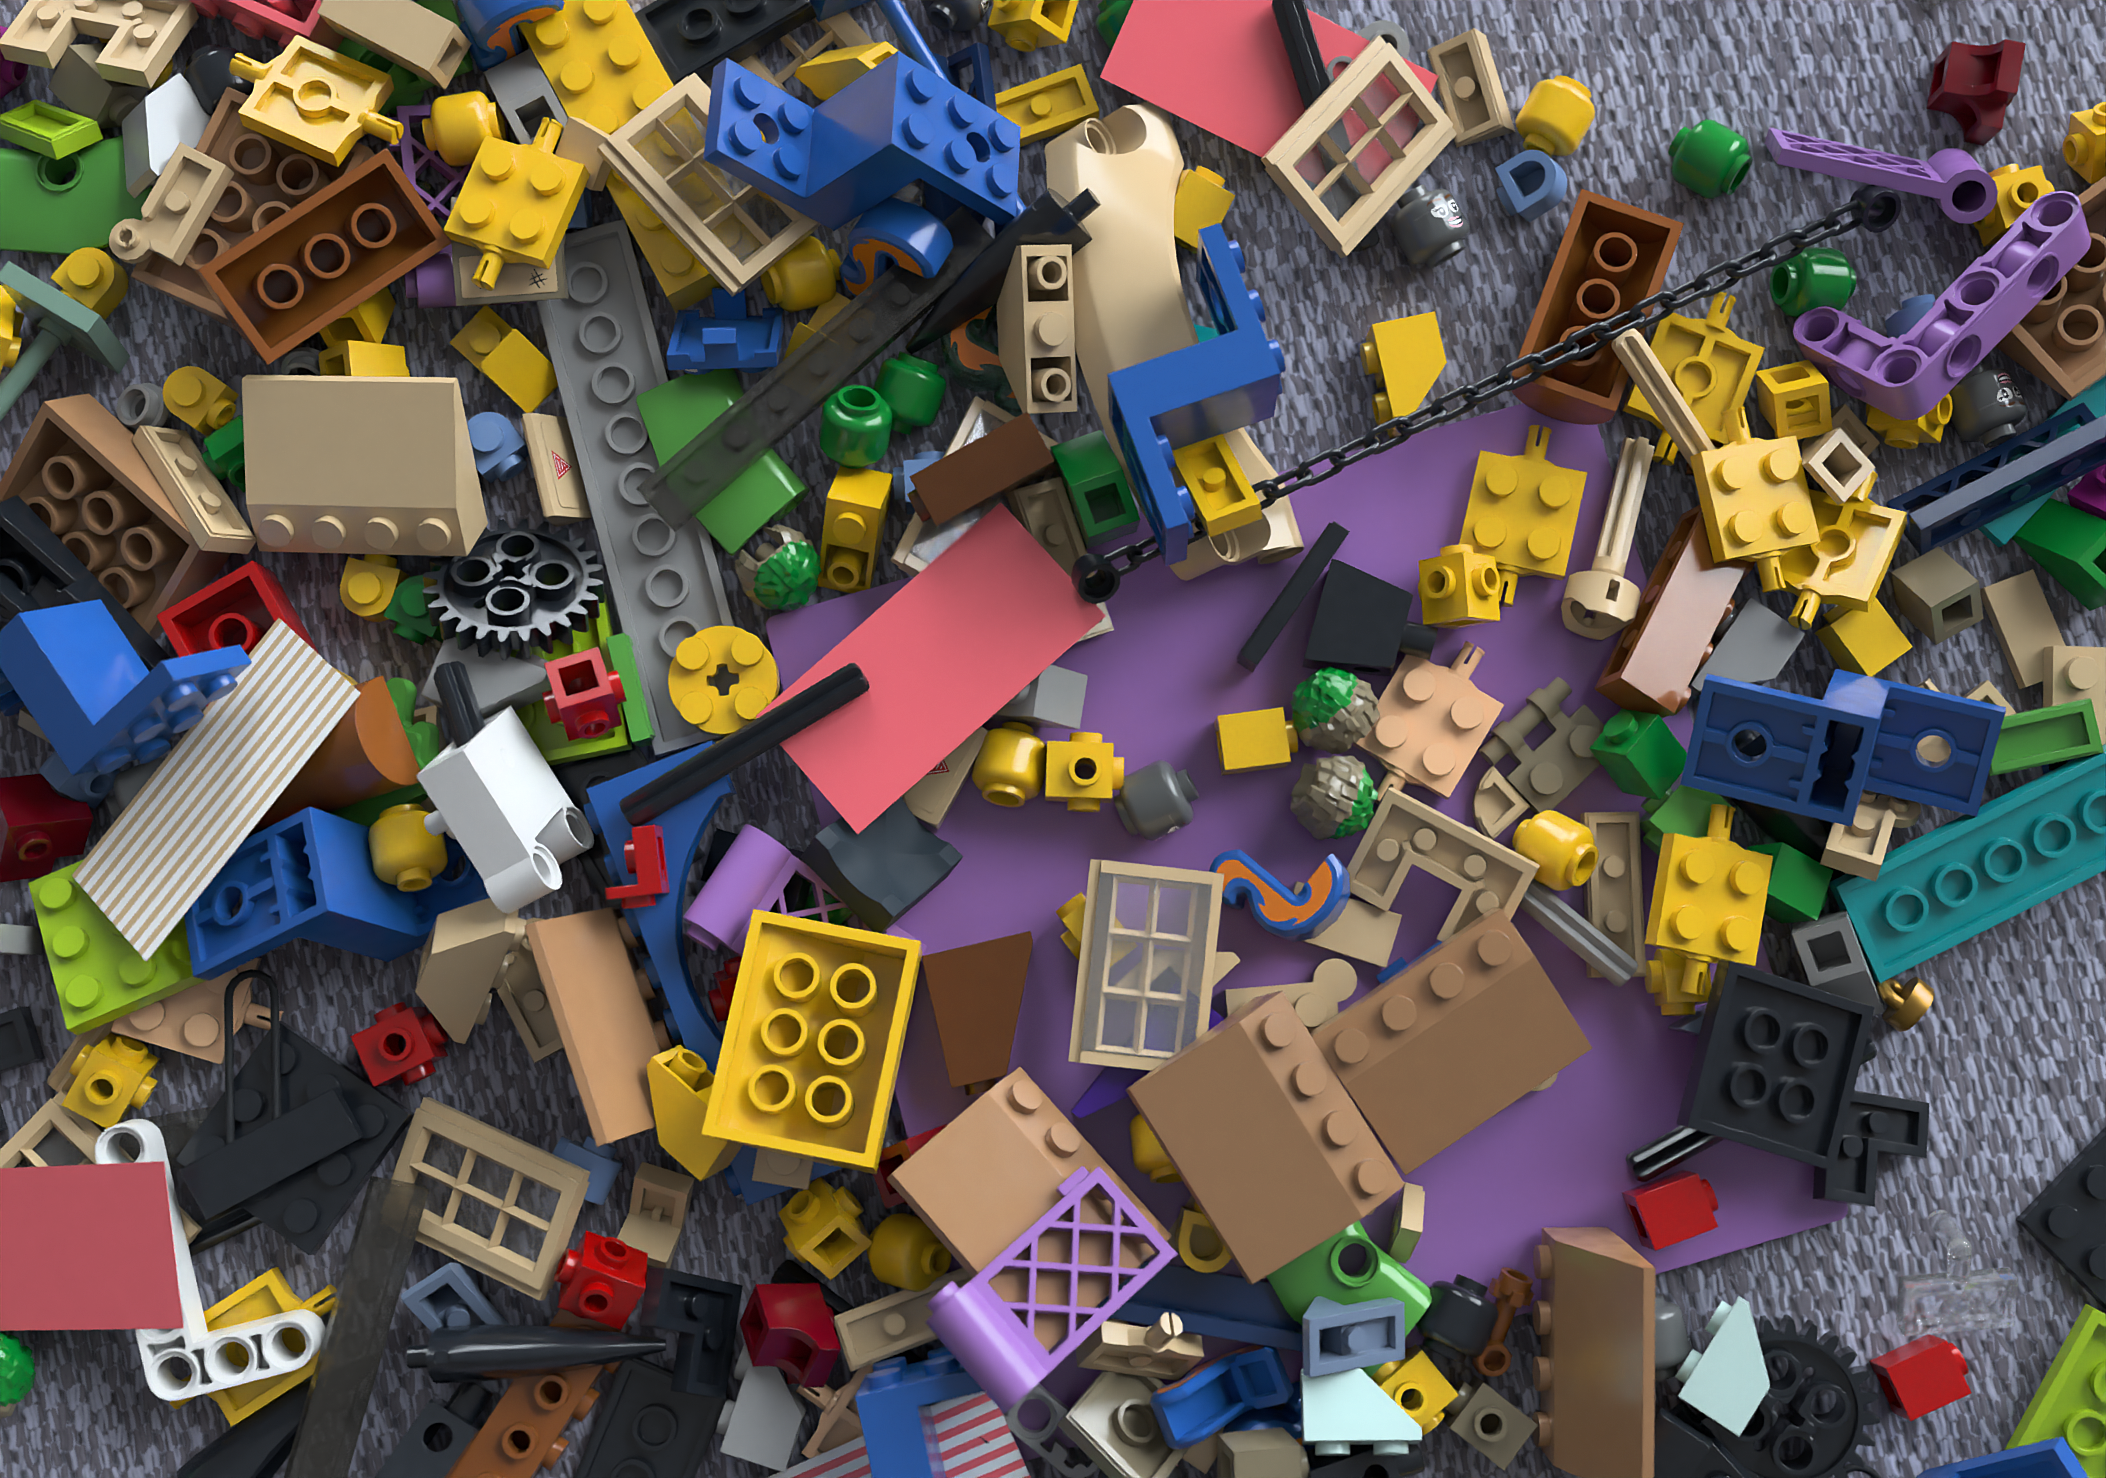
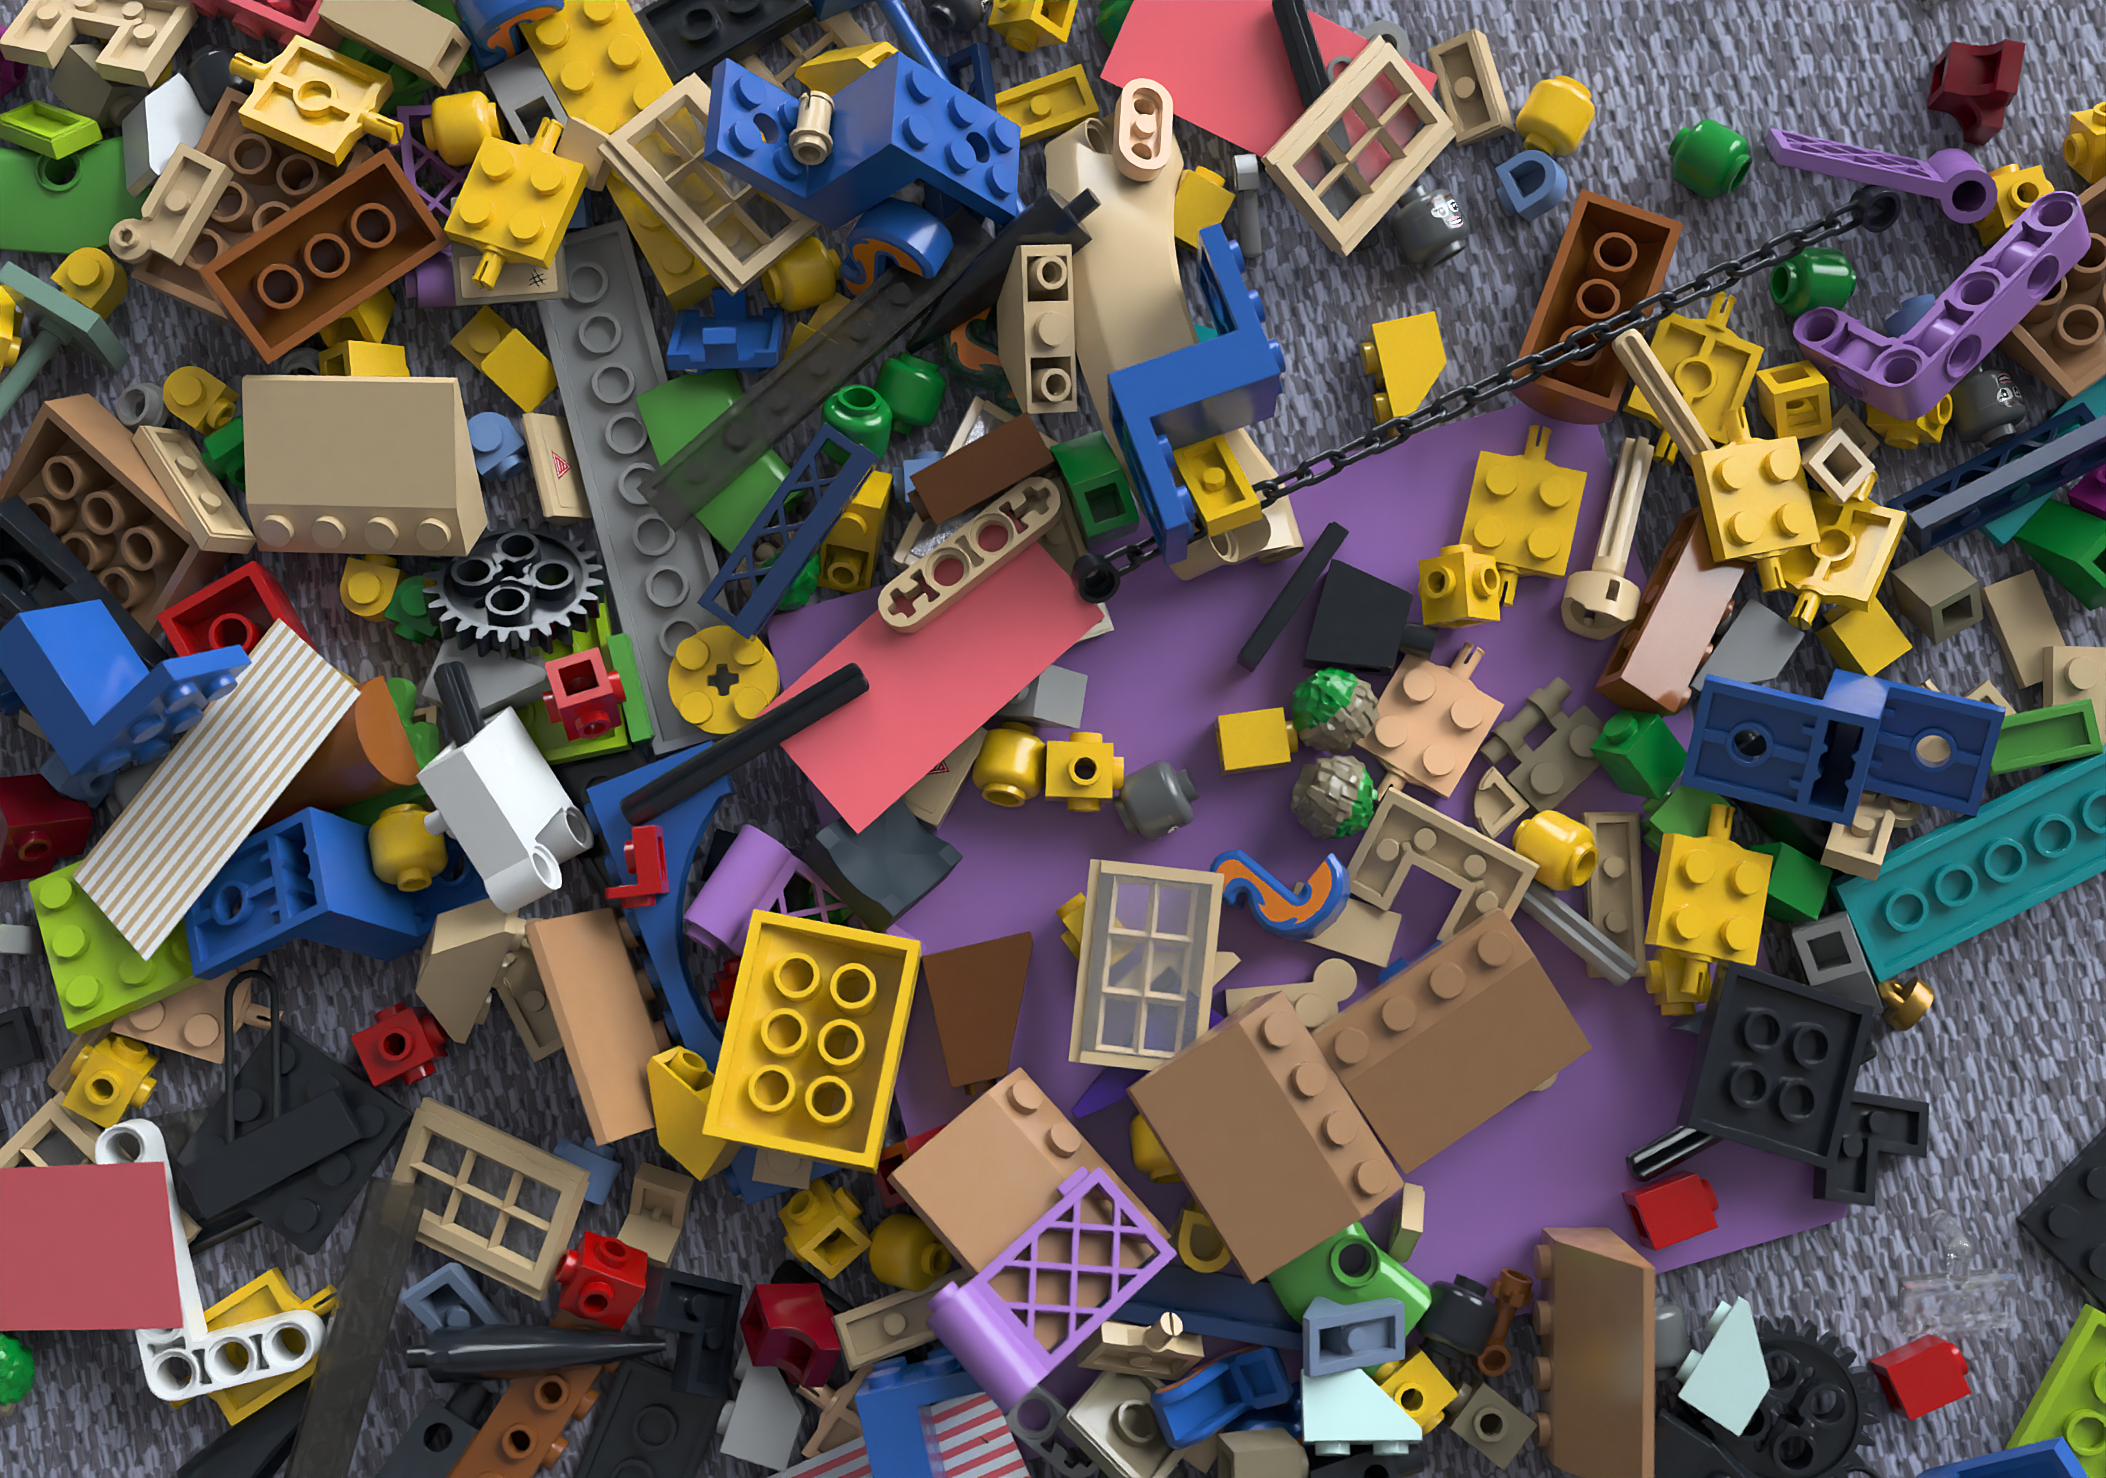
(805, 542): none -> dark blue fence
(811, 138): none -> tan pin
(965, 548): none -> tan beam
(1143, 134): none -> light nougat plate
(1246, 186): none -> light grey bar

